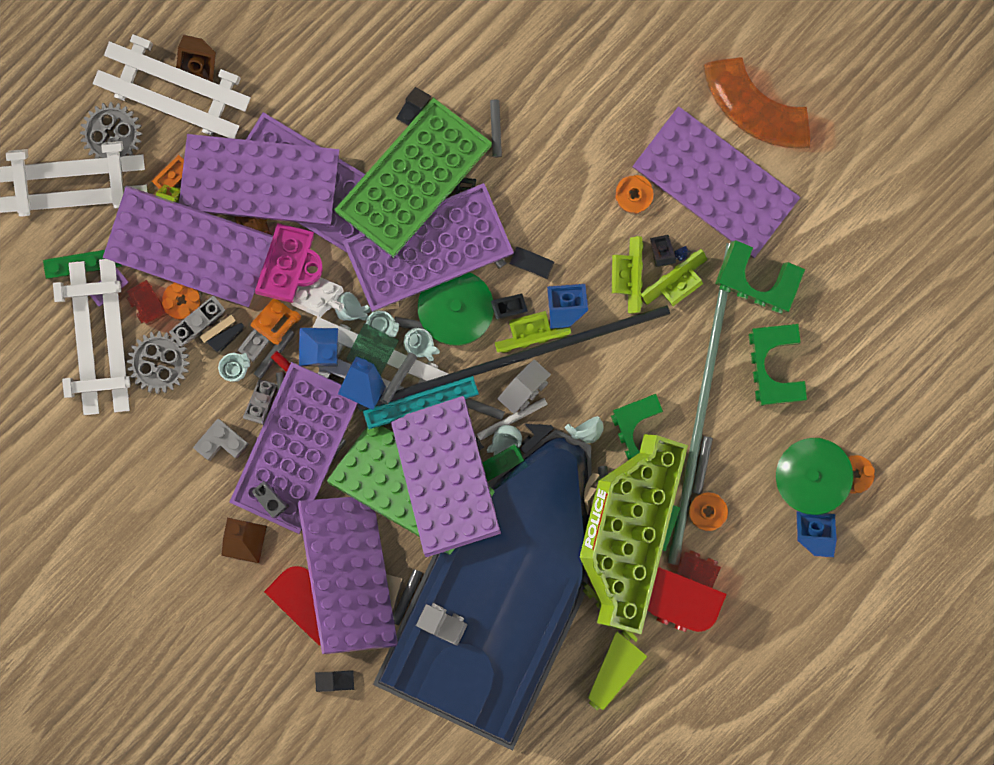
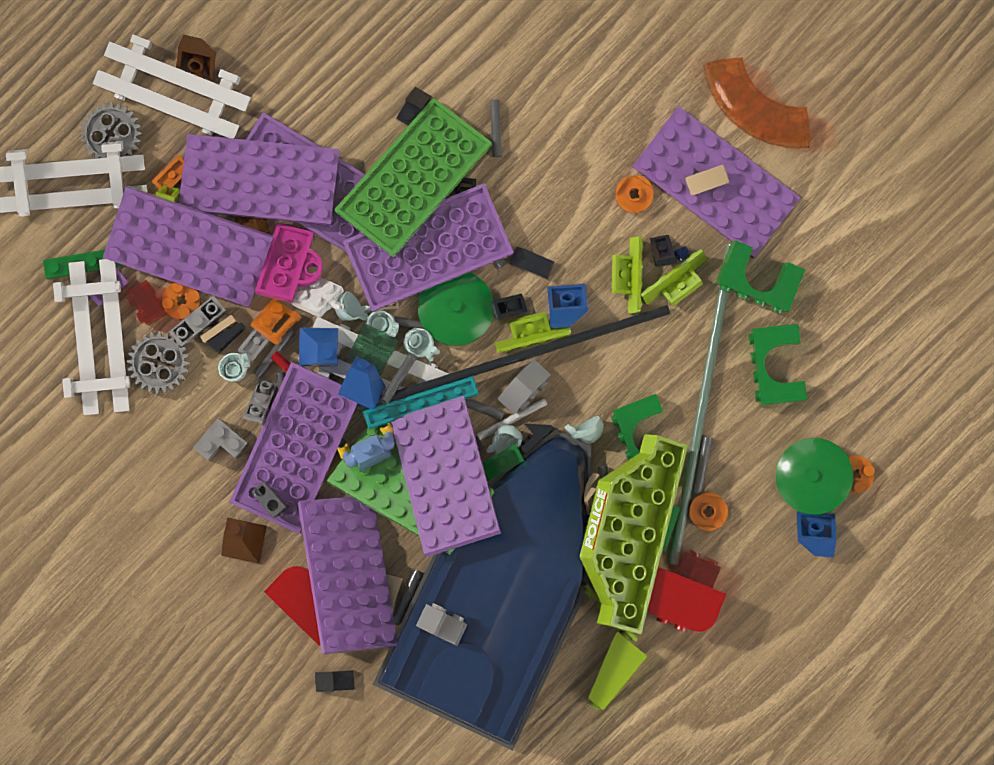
(370, 450): none -> medium blue torso
(707, 179): none -> tan slope

